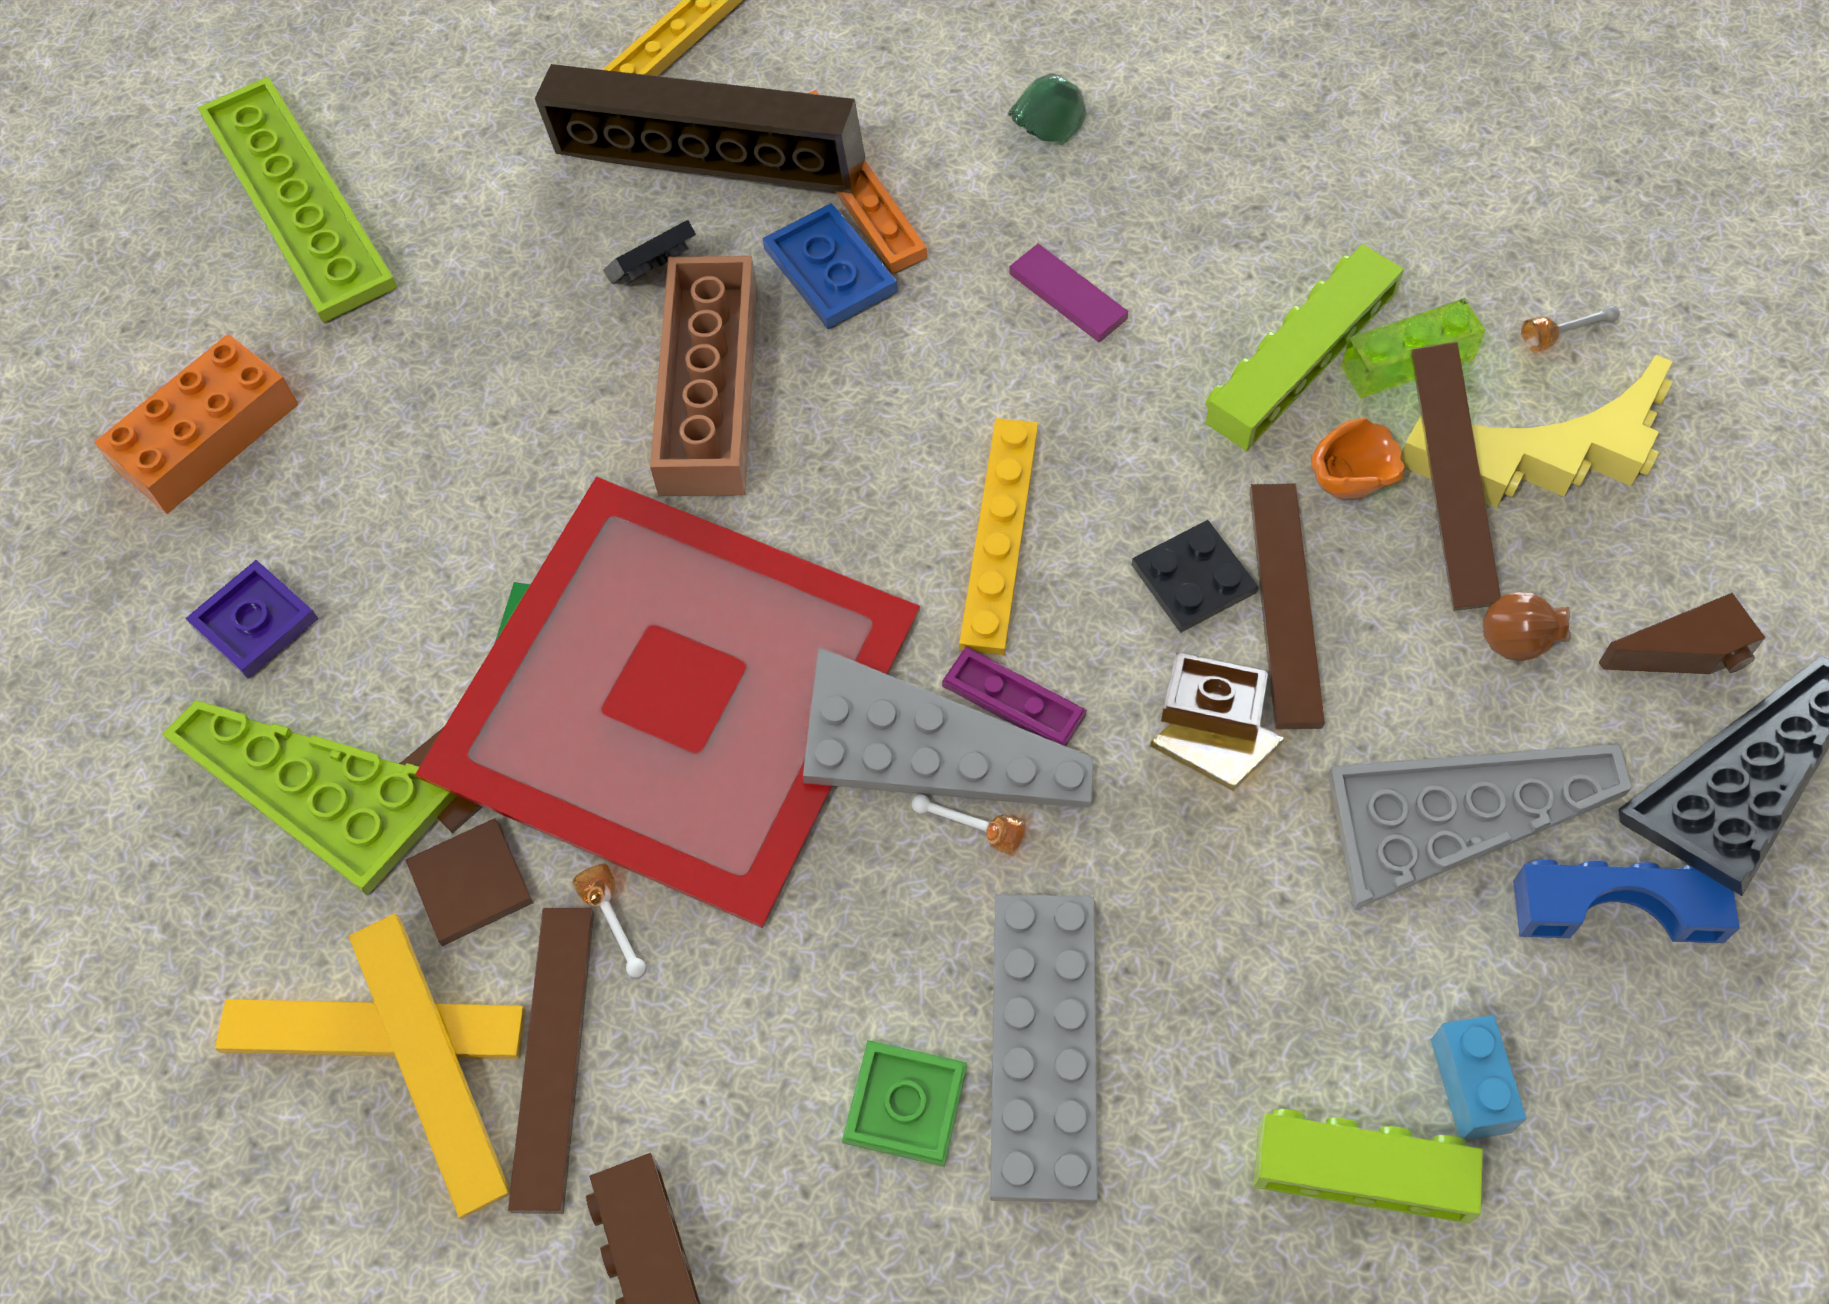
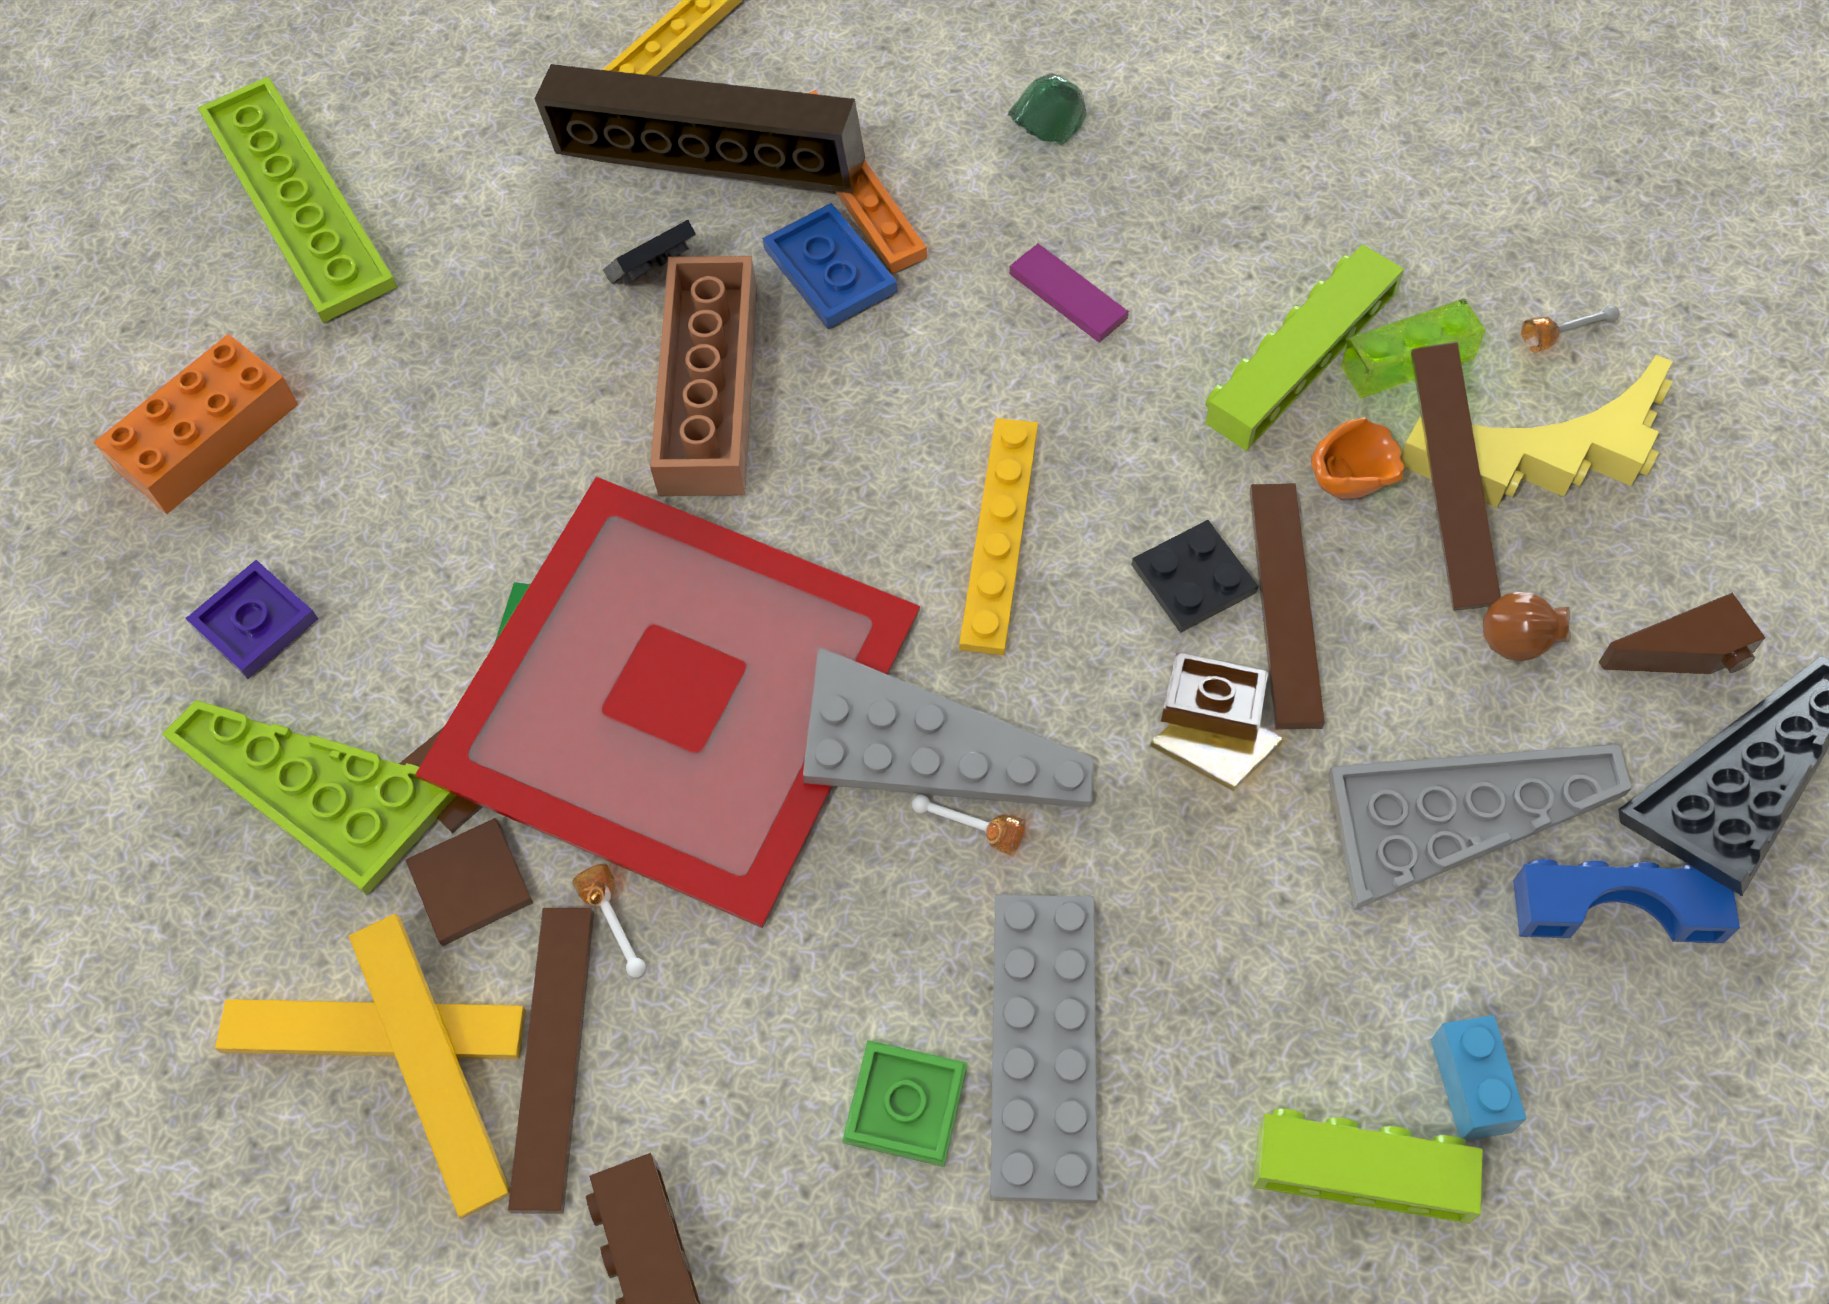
(1013, 697): magenta tile -> none

